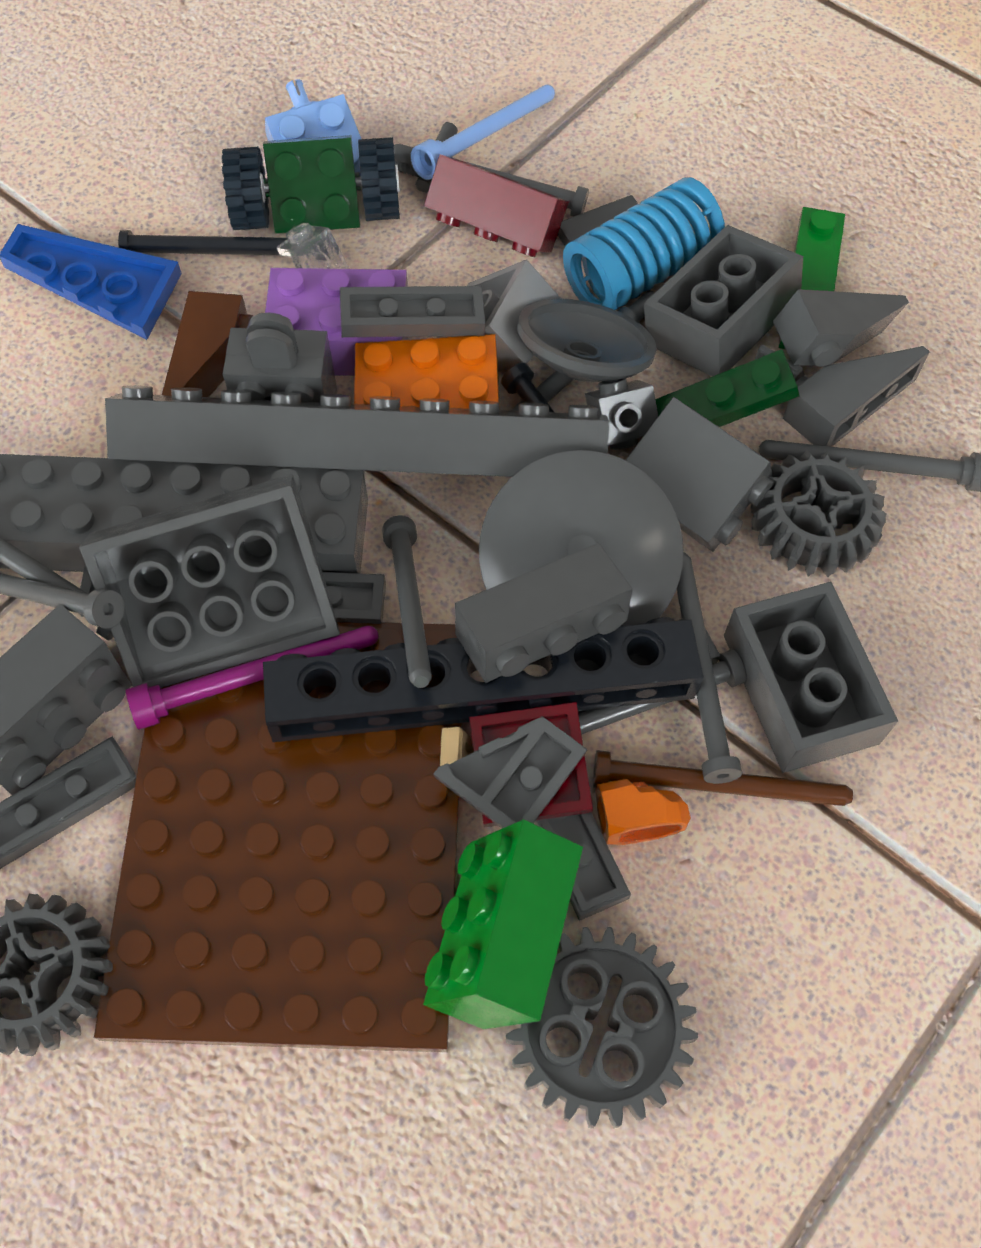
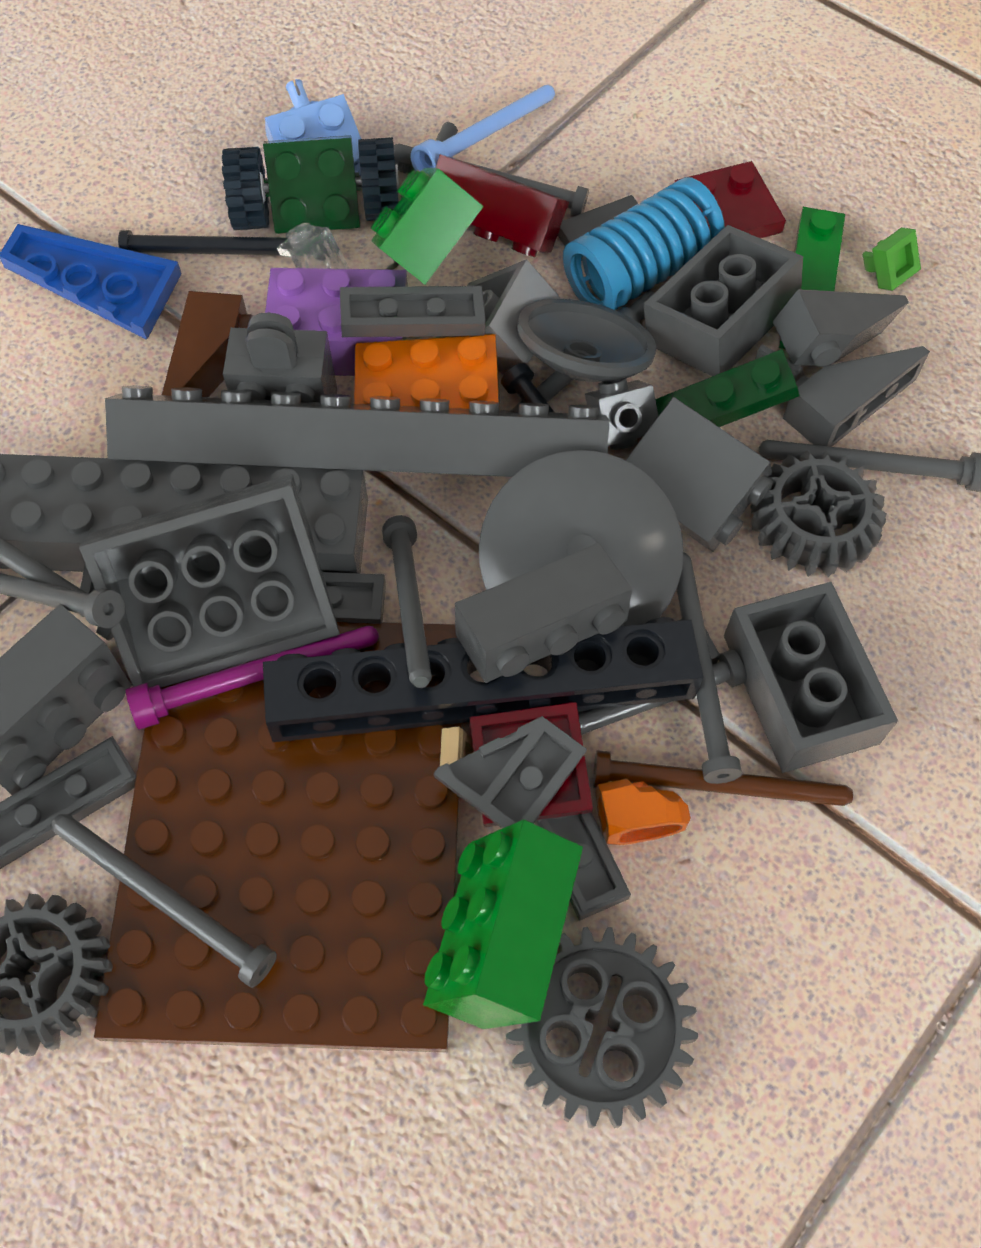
(252, 961): none -> dark grey bar
(425, 222): none -> brick
(744, 199): none -> dark red plate
(894, 259): none -> bright green tile

